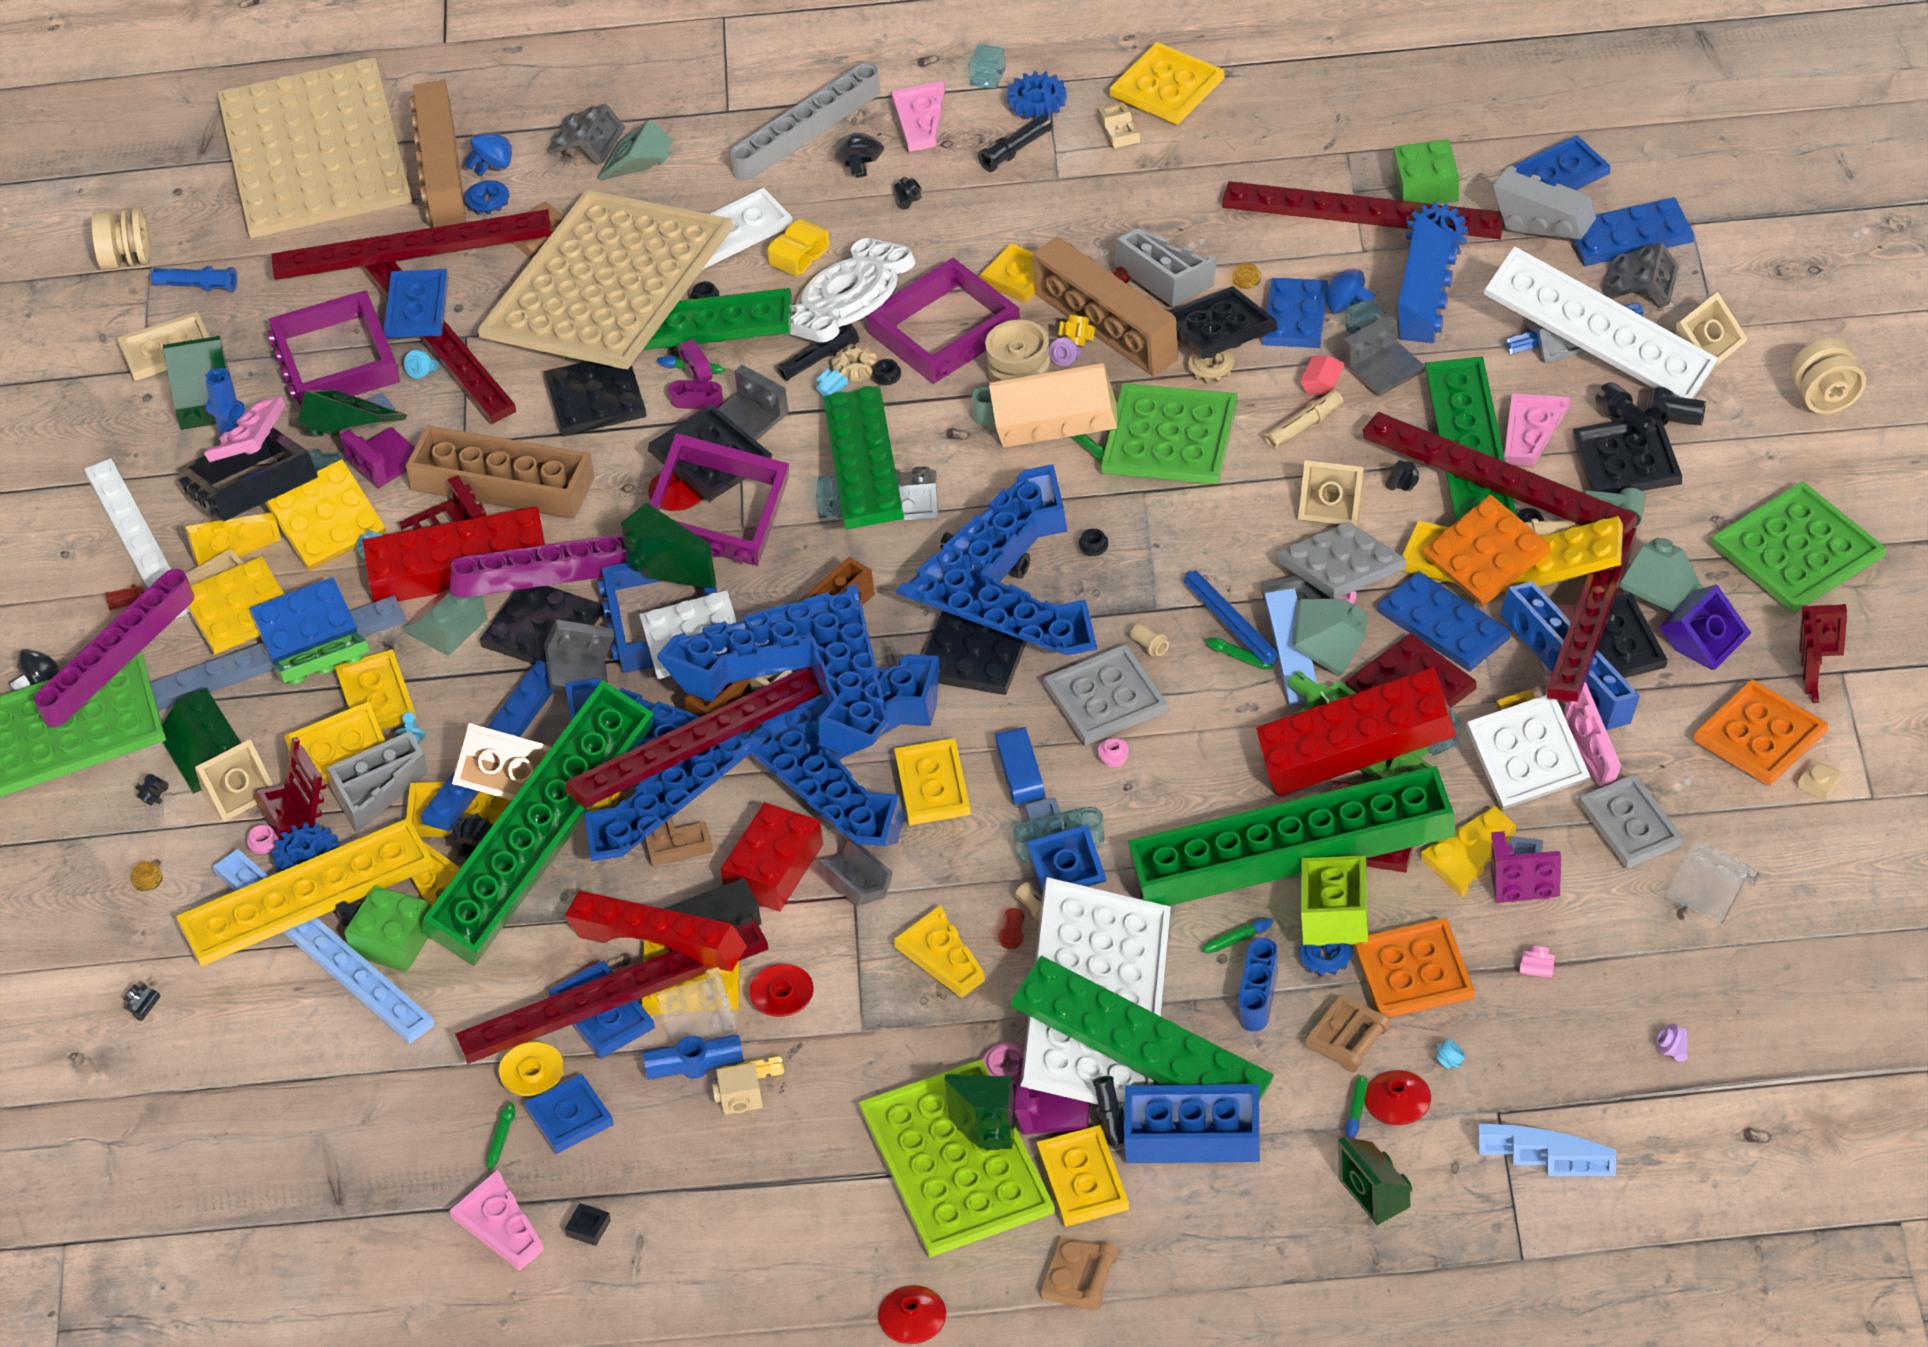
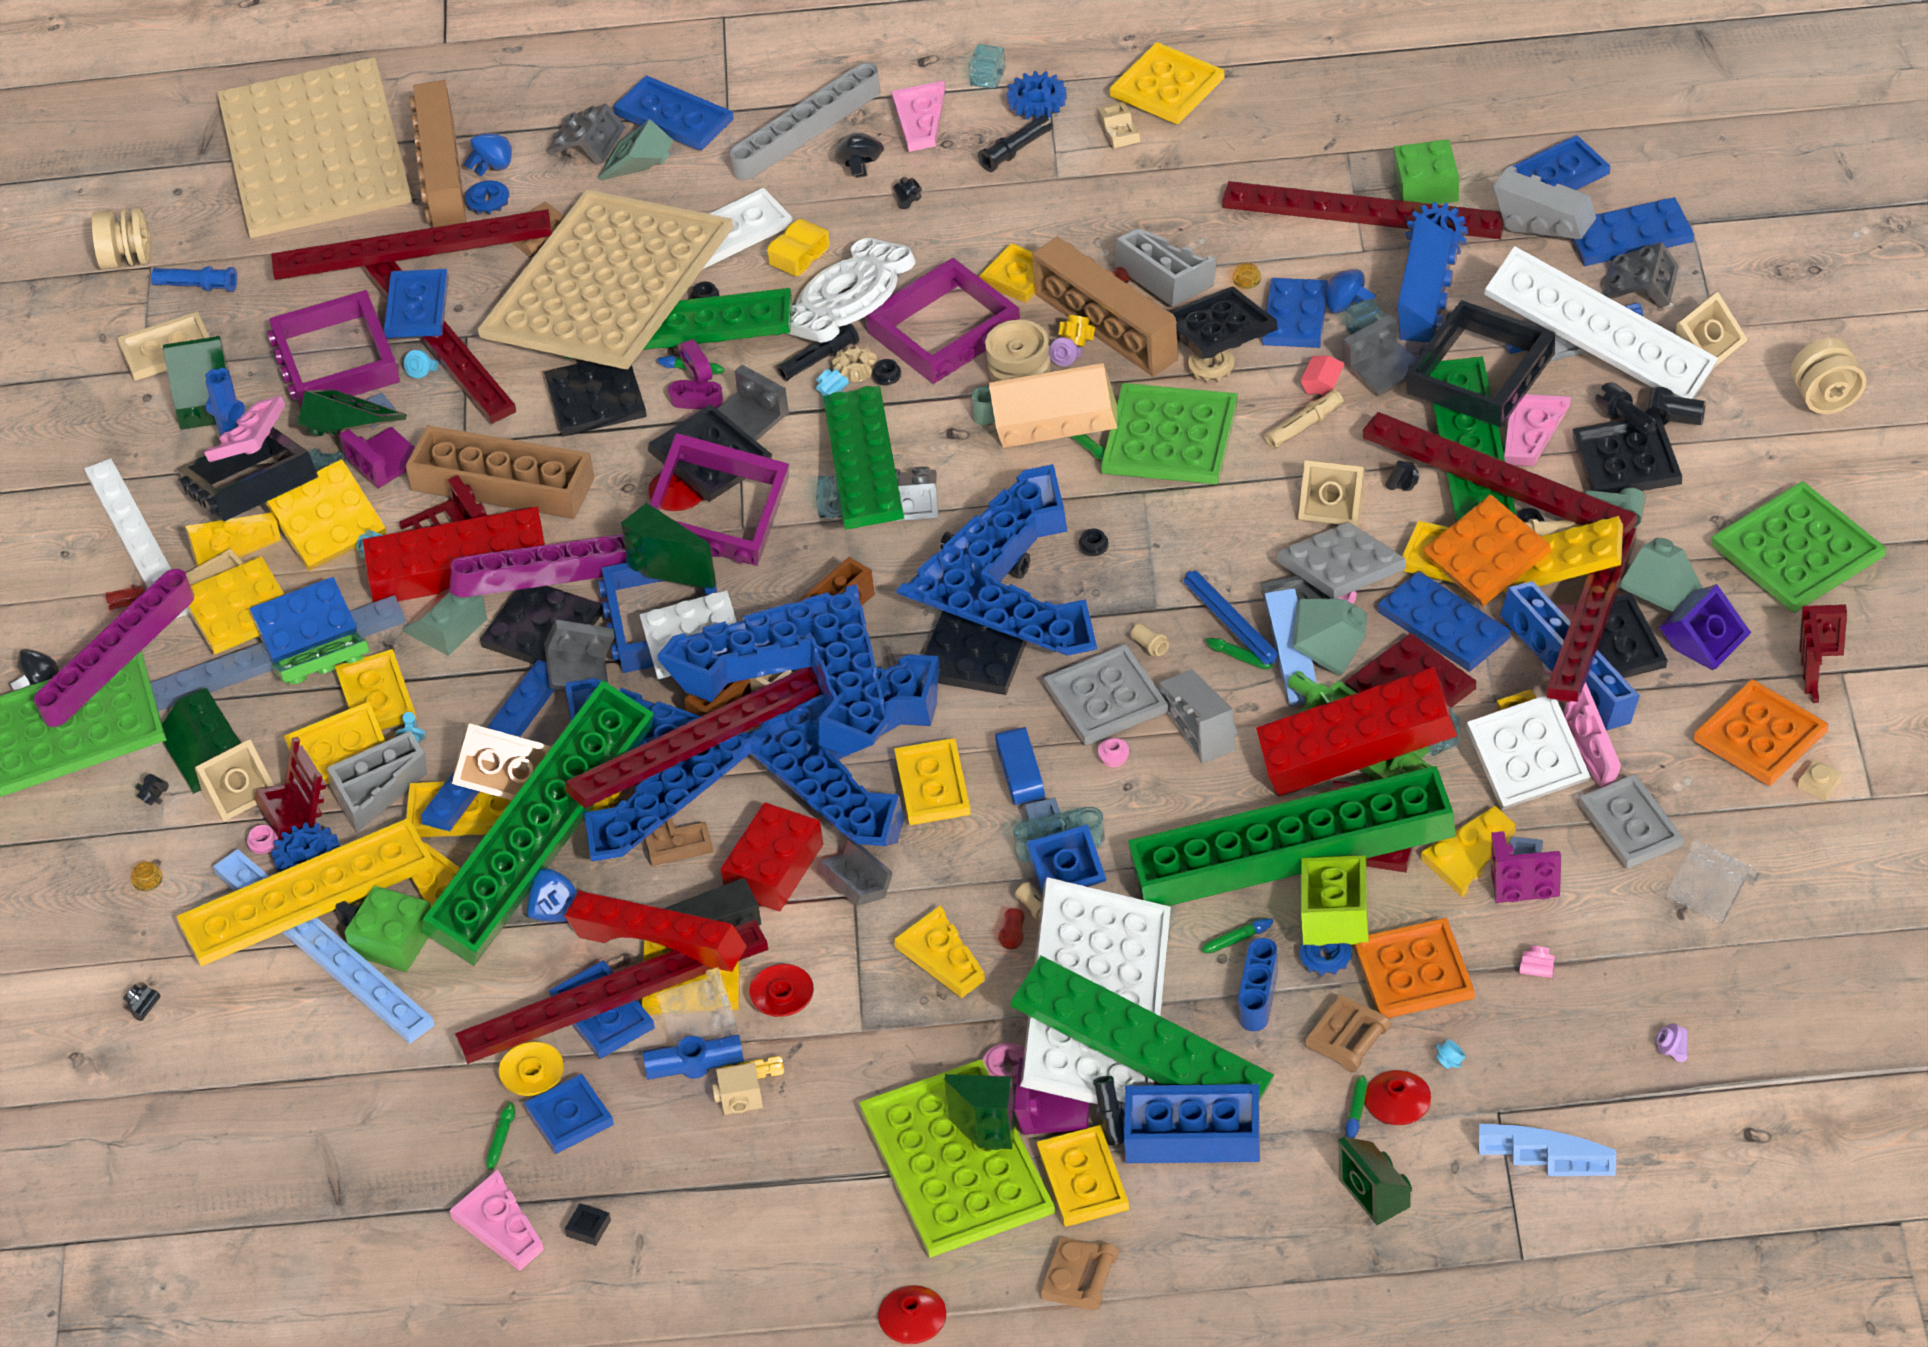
(469, 833): black gear -> none
(550, 896): none -> blue piece
(674, 111): none -> blue plate
(1200, 715): none -> light grey wedge
(1496, 411): none -> black window

